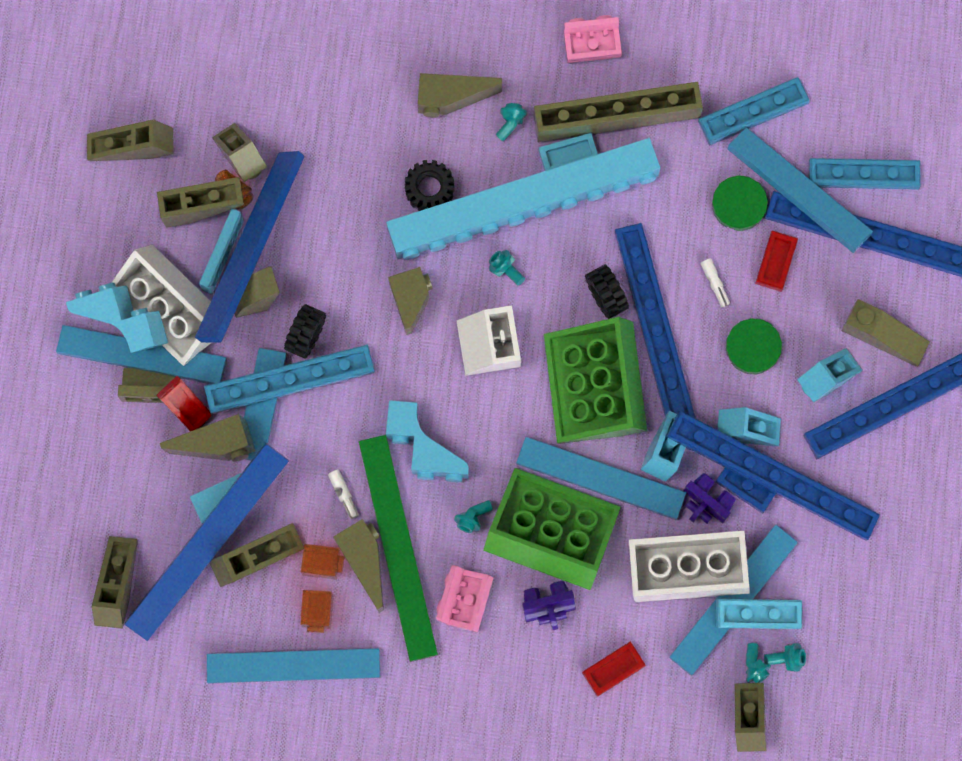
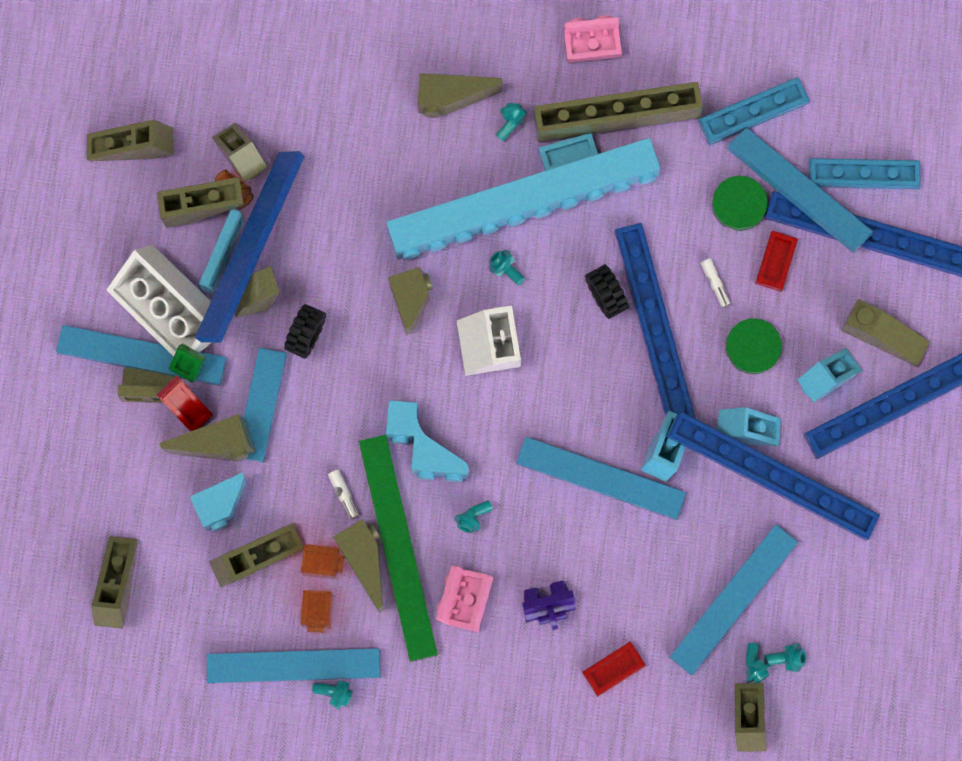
(113, 306): medium azure arch -> none
(187, 363): none -> green tile
(206, 541): blue tile -> none
(289, 379): dark azure tile -> none
(339, 695): none -> teal plate
(424, 171): black tyre -> none
(551, 528): bright green slope -> none
(595, 381): bright green slope -> none
(689, 566): white brick -> none
(717, 508): dark purple hips -> none
(746, 490): blue plate -> none
(759, 613): medium azure tile -> none

